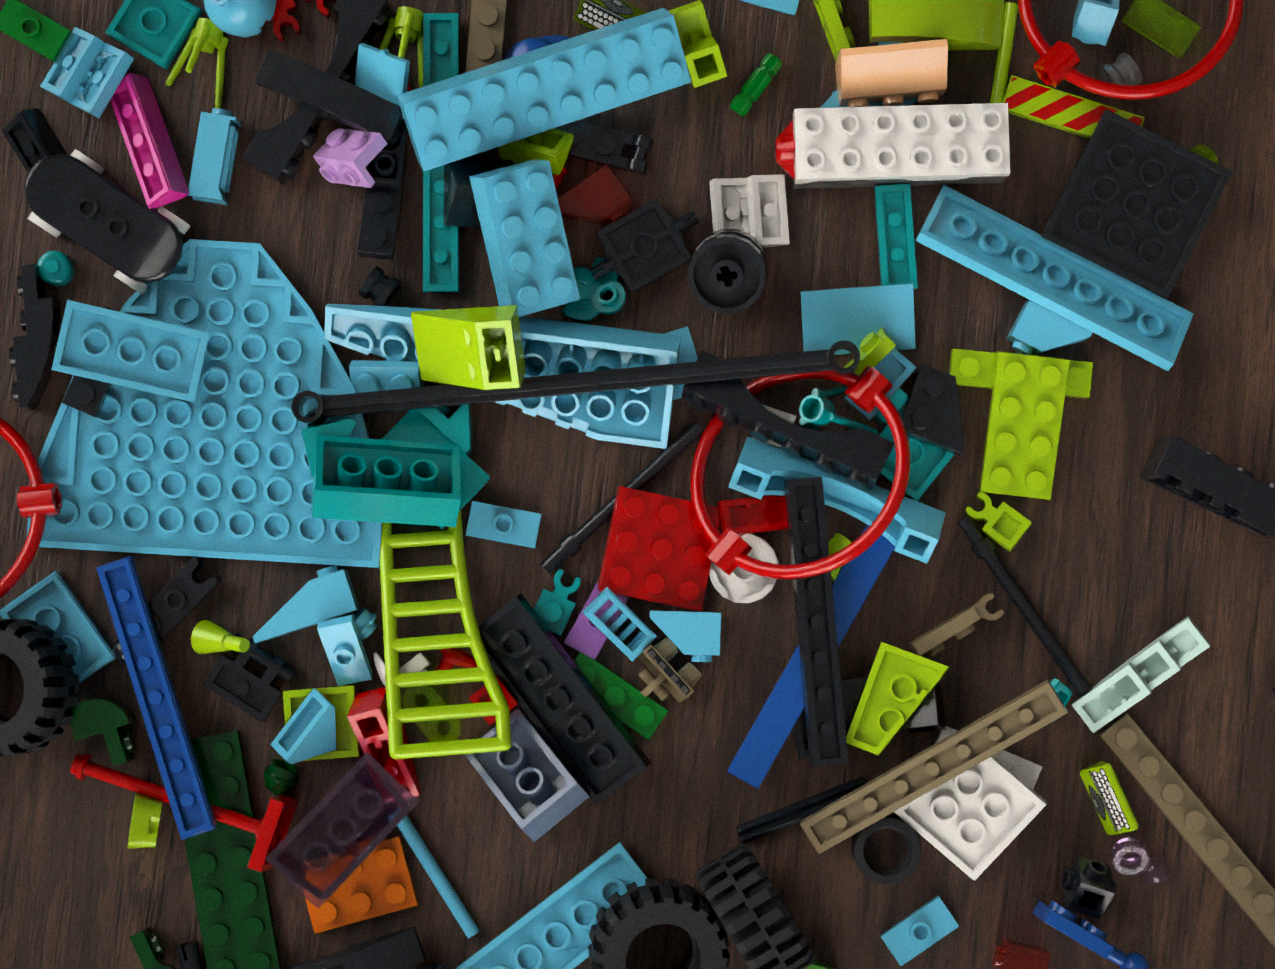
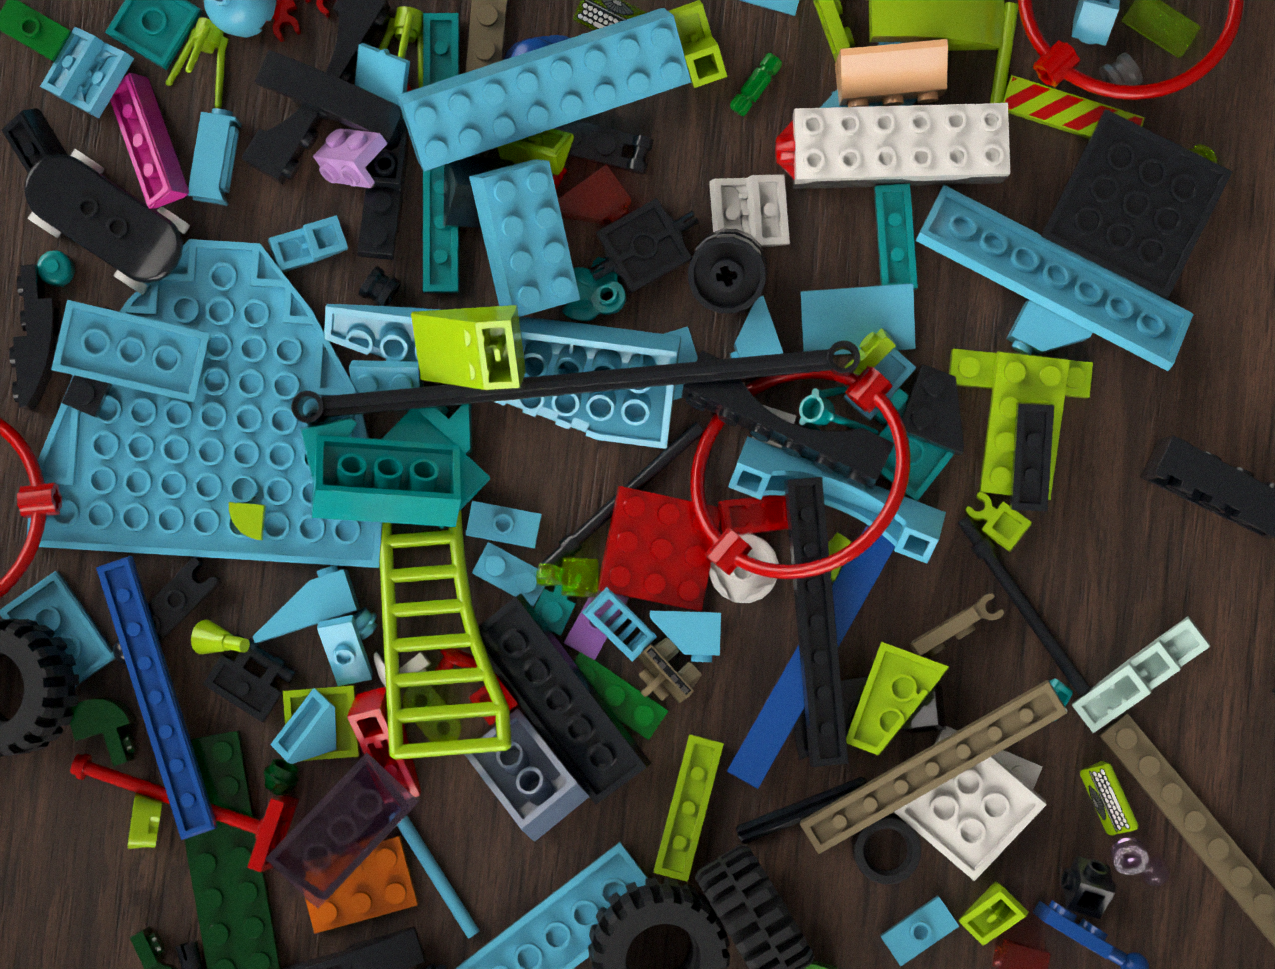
(248, 519): none -> lime tile
(308, 244): none -> medium azure slope
(508, 573): none -> medium azure plate
(574, 576): none -> clear neon green plate
(688, 807): none -> lime plate
(757, 334): none -> medium azure slope
(992, 914): none -> lime slope
(1032, 456): none -> black plate

